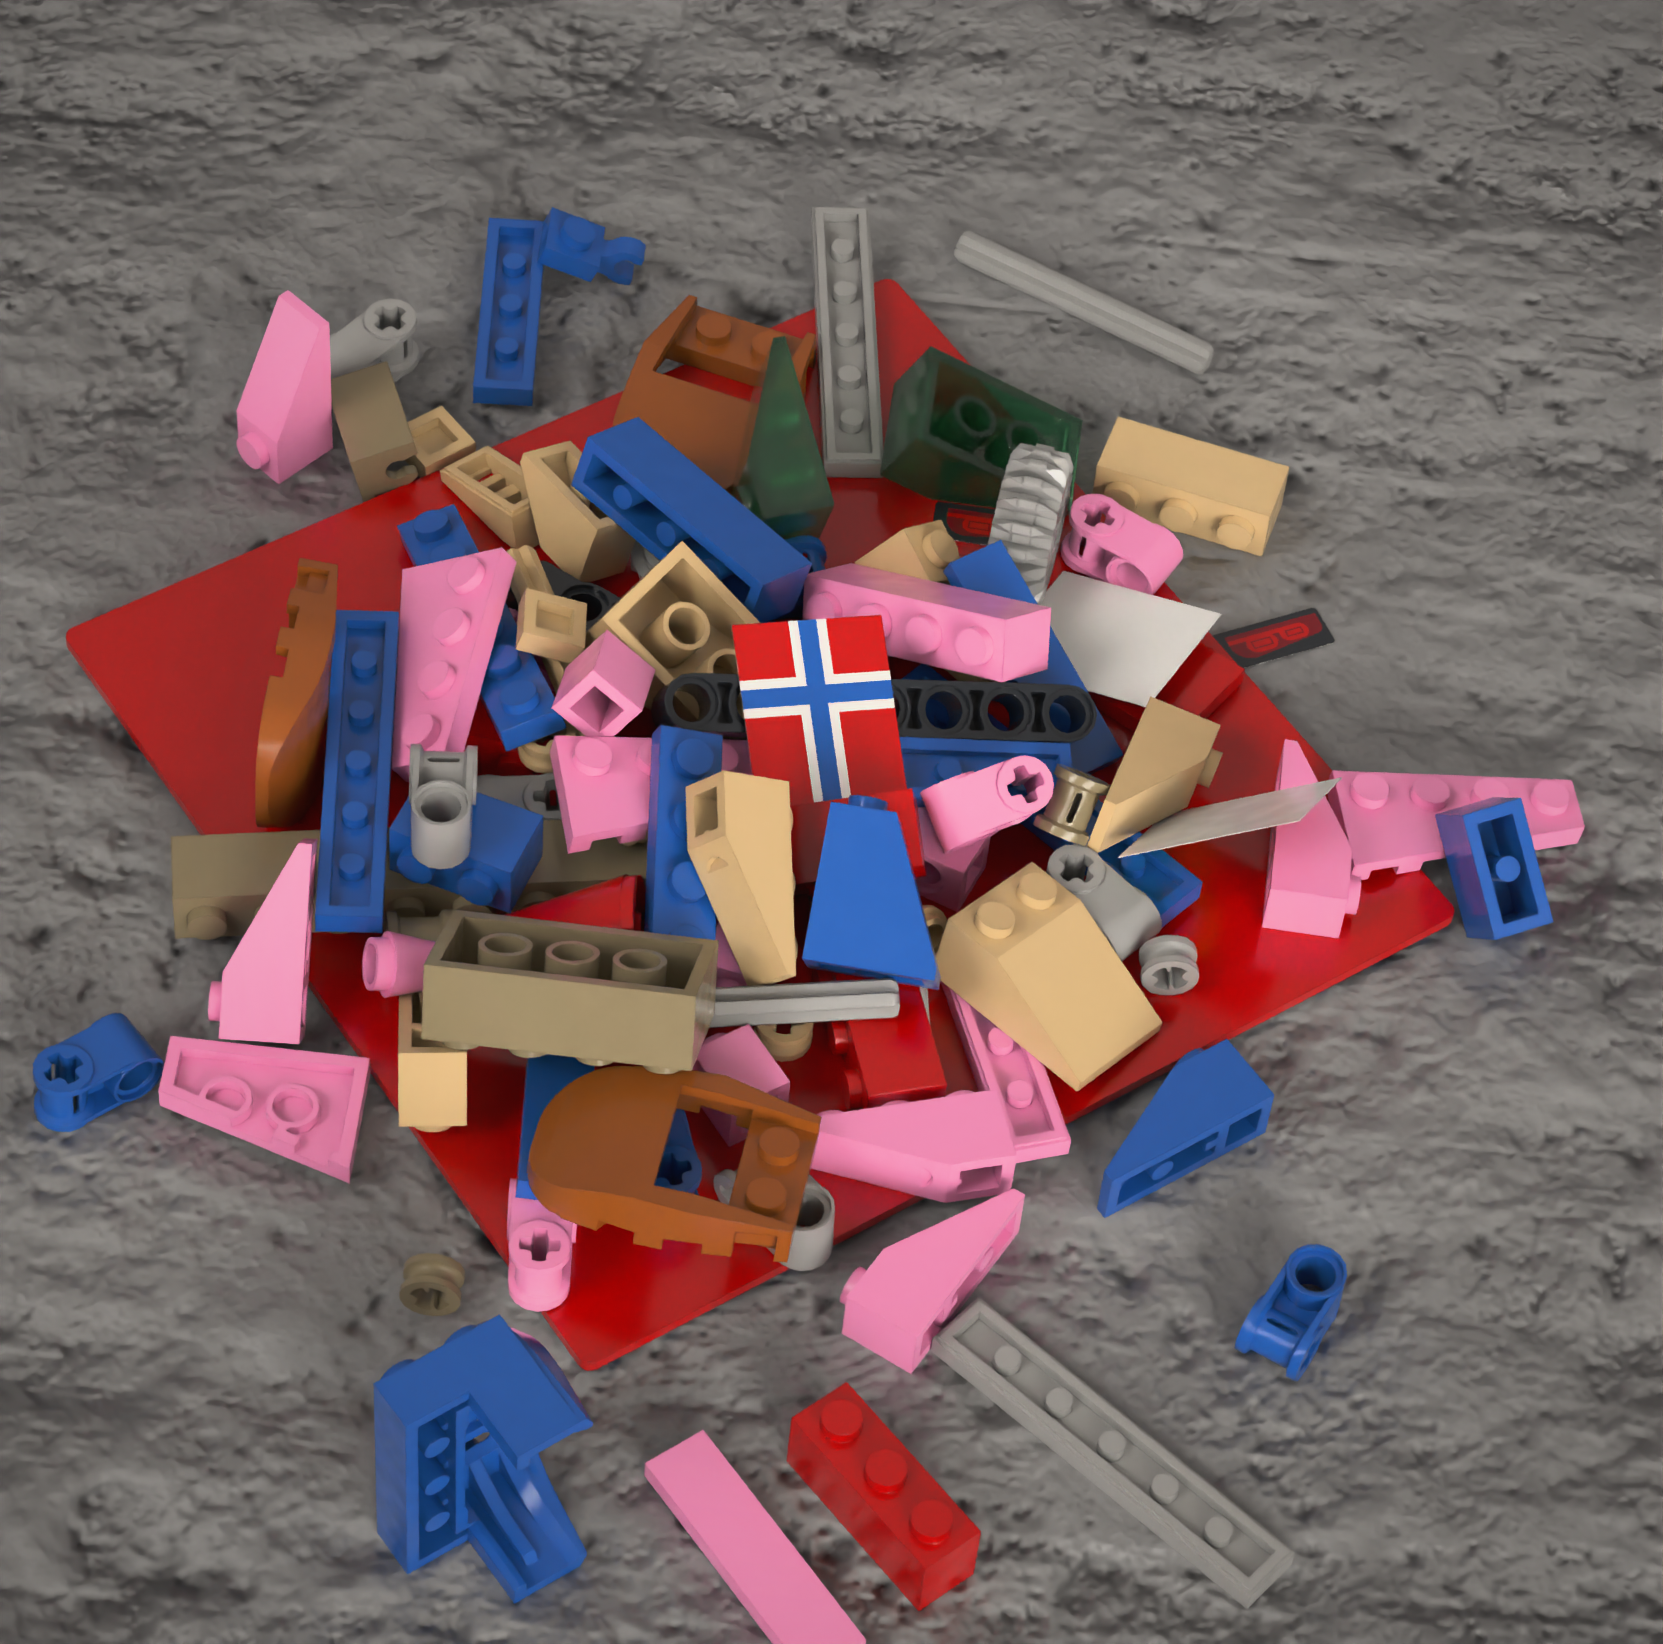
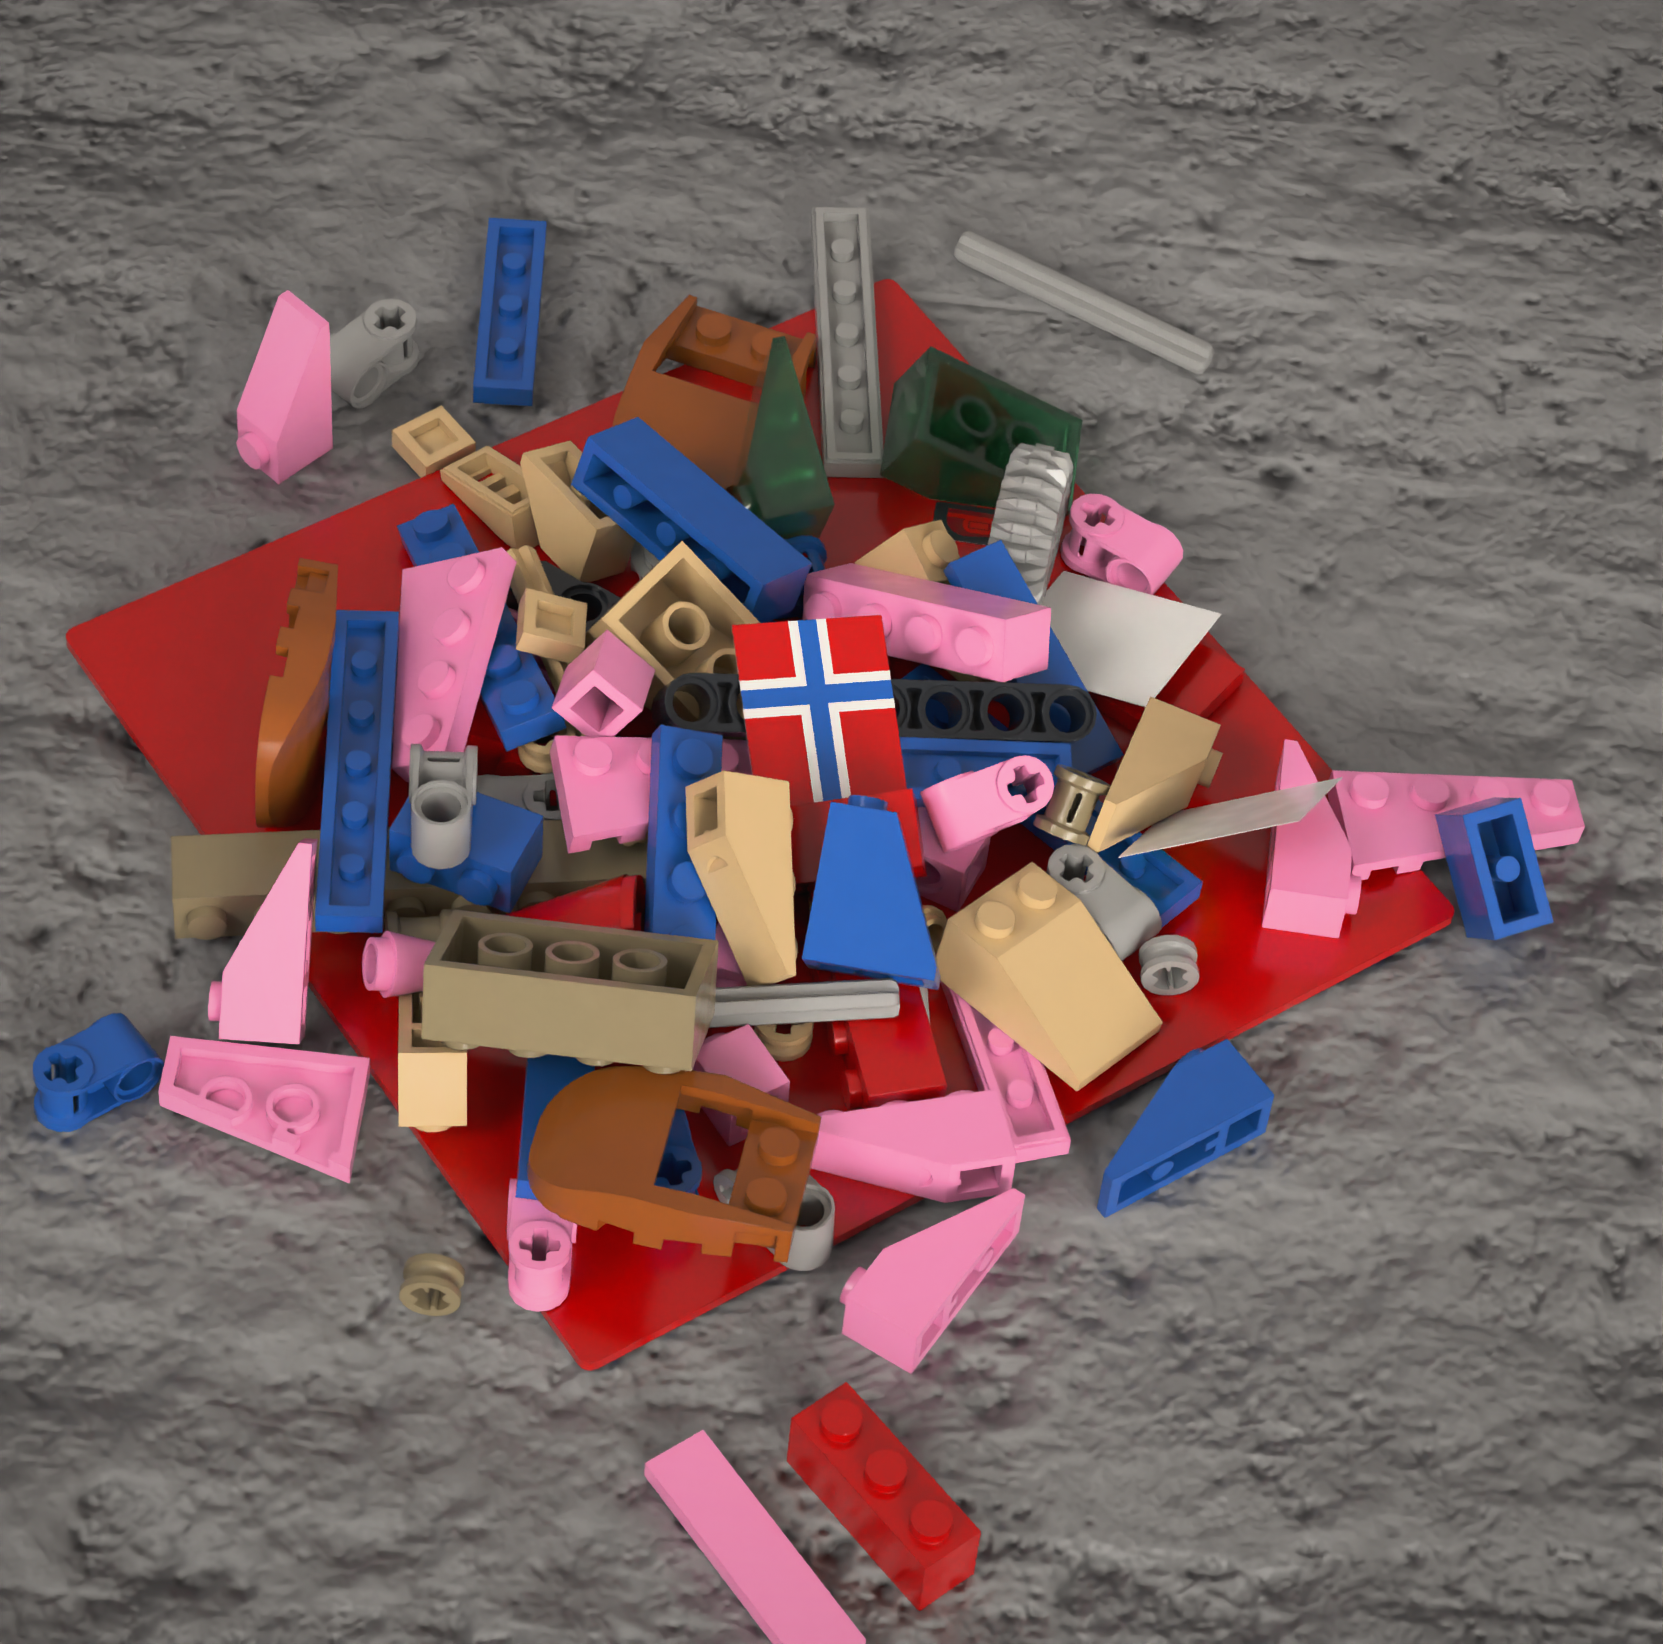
(373, 429): dark tan hinge -> none
(449, 1488): blue piece -> none
(580, 249): blue plate -> none
(1113, 1452): light grey tile -> none
(1192, 485): tan brick -> none
(1276, 638): sticker -> none
(1291, 1320): blue piece -> none

